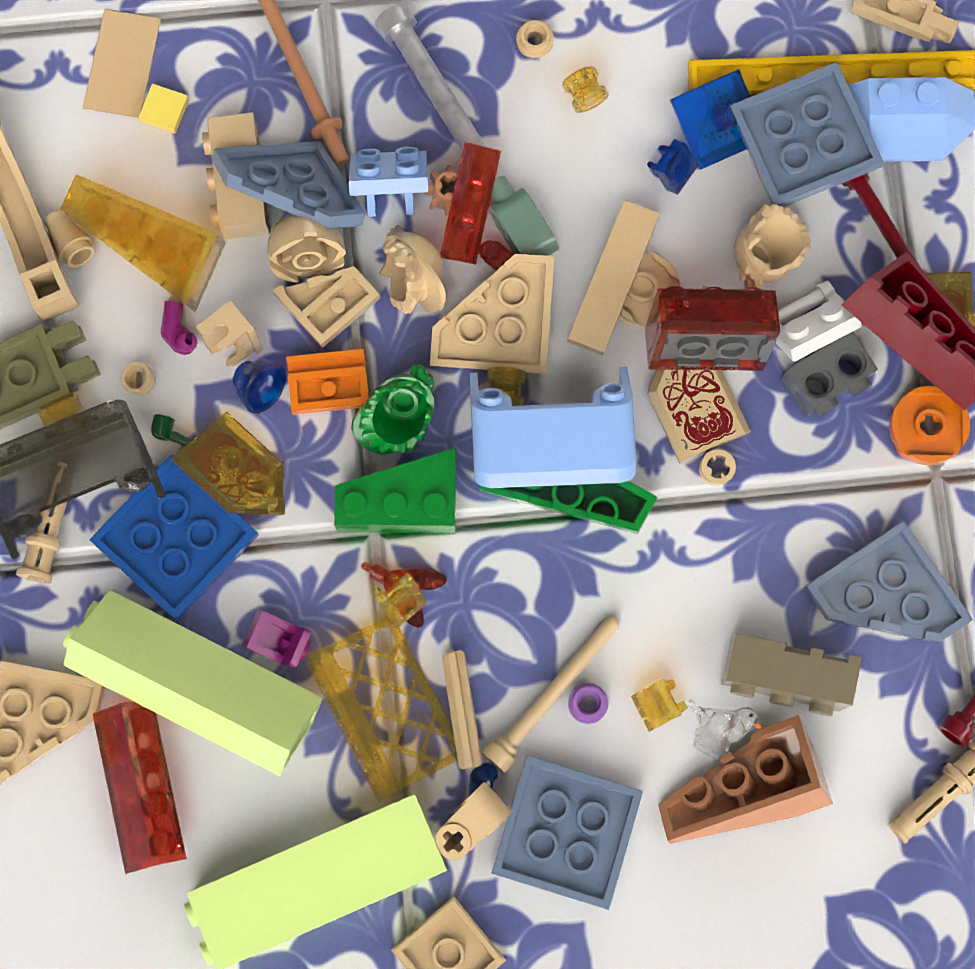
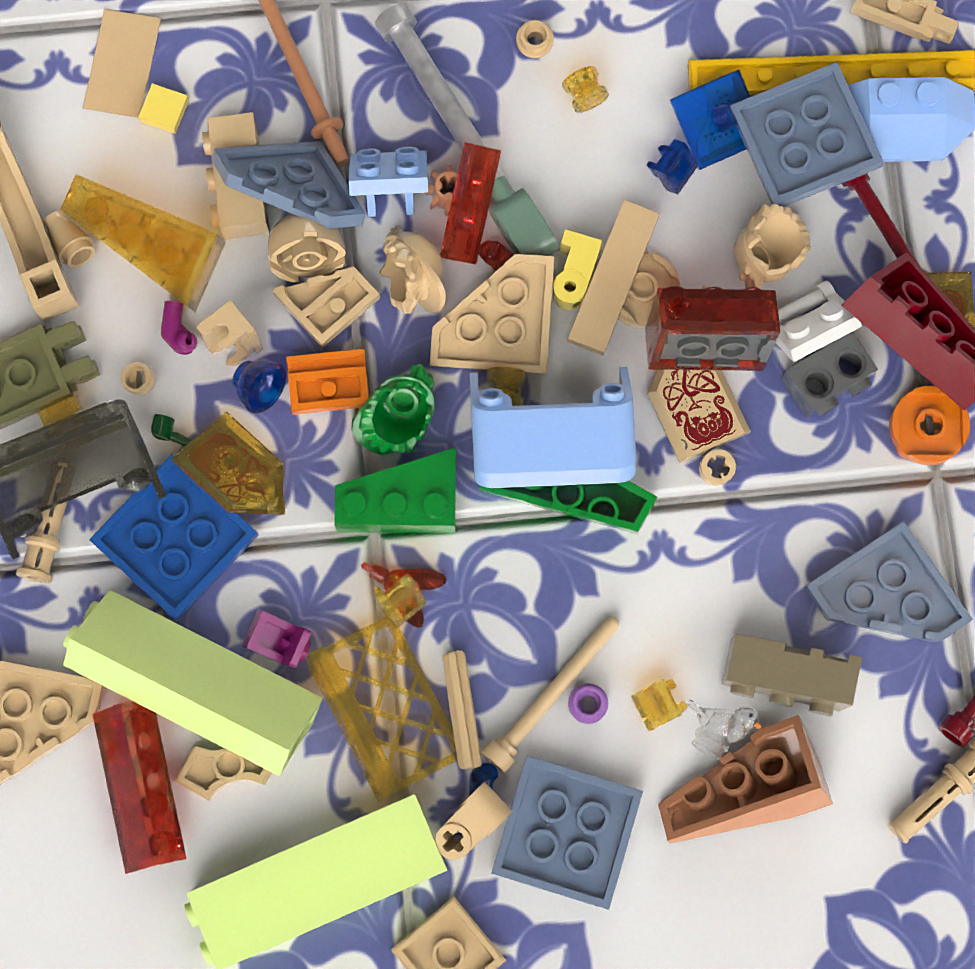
(211, 770): none -> tan tile
(574, 280): none -> light yellow leg

